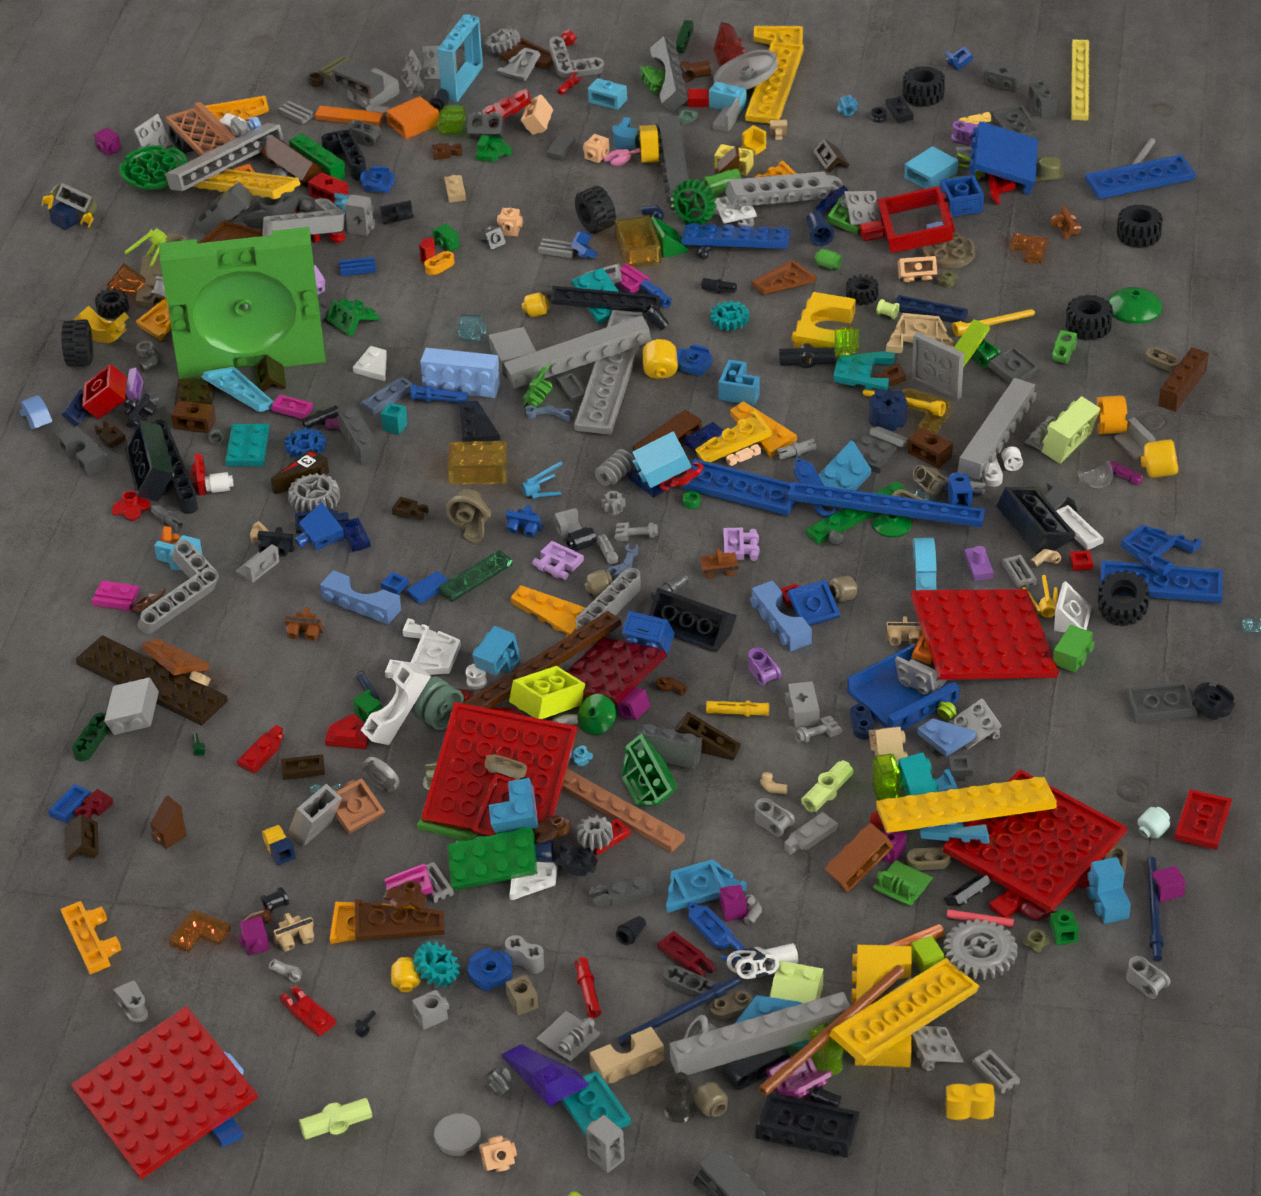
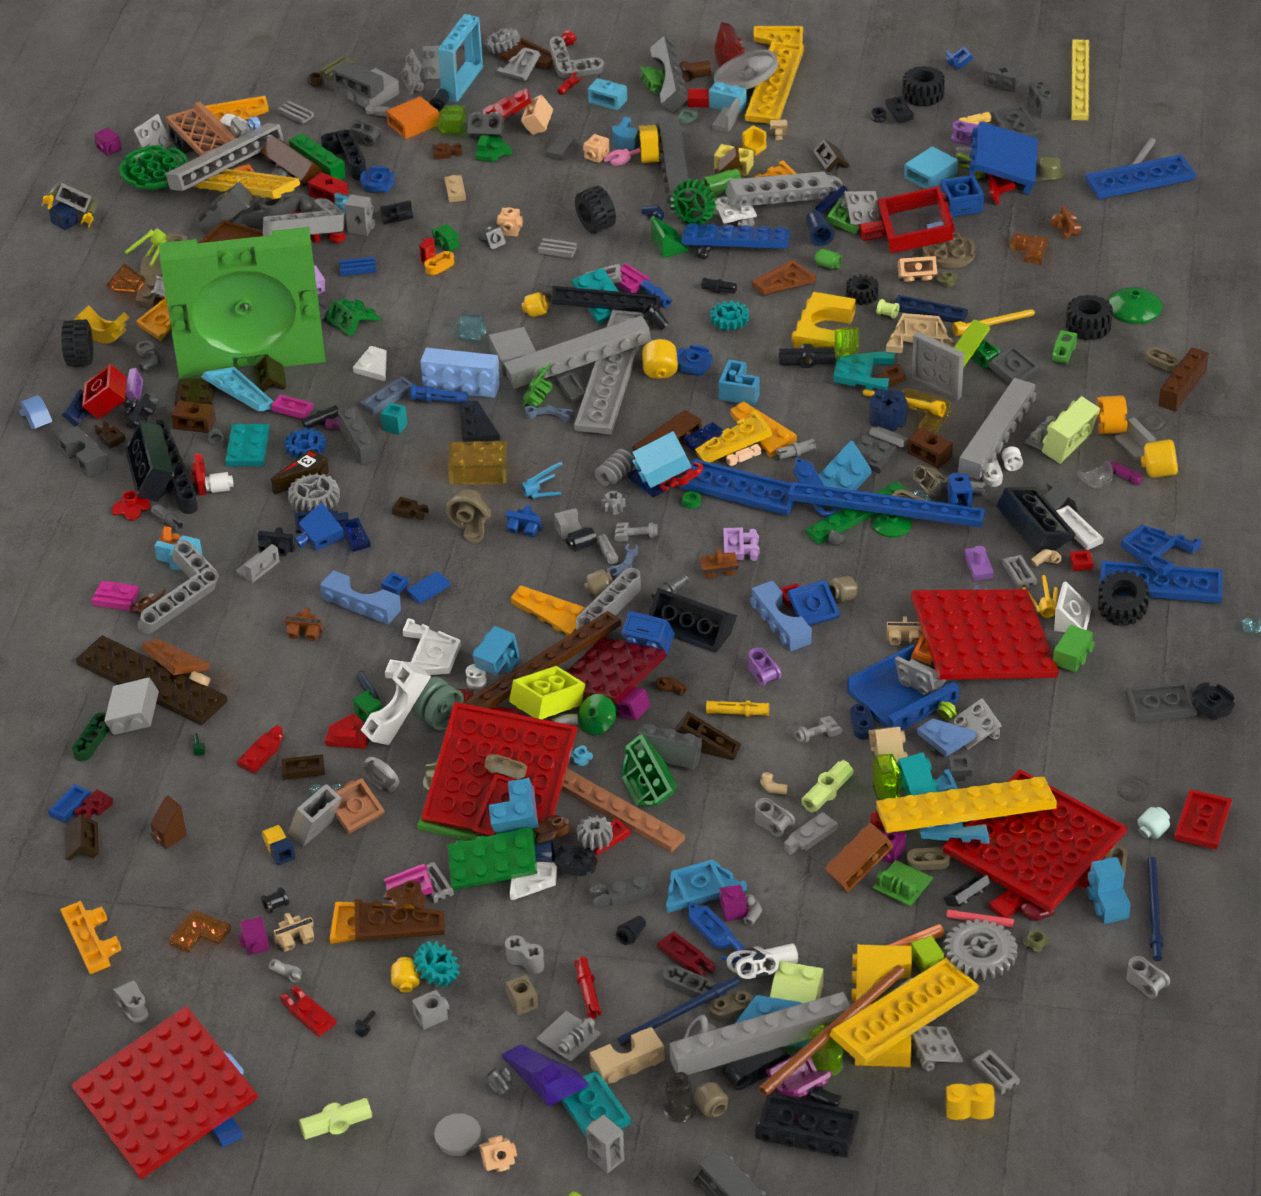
(111, 303): black tyre -> none
(258, 526): tan tile -> none
(265, 913): reddish brown arm -> none
(345, 115): orange tile -> none
(475, 575): clear green plate -> none
(490, 979): blue plate -> none
(560, 556): lavender plate -> none
(581, 242): blue bracket -> none
(638, 241): clear yellow brick -> none
(684, 36): dark green beam -> none
(803, 704): light grey brick -> none
(847, 105): dark azure gear -> none
(925, 563): medium azure arch -> none
(1062, 922): green brick -> none
(1139, 225): black tyre -> none
(1170, 883): magenta panel -> none

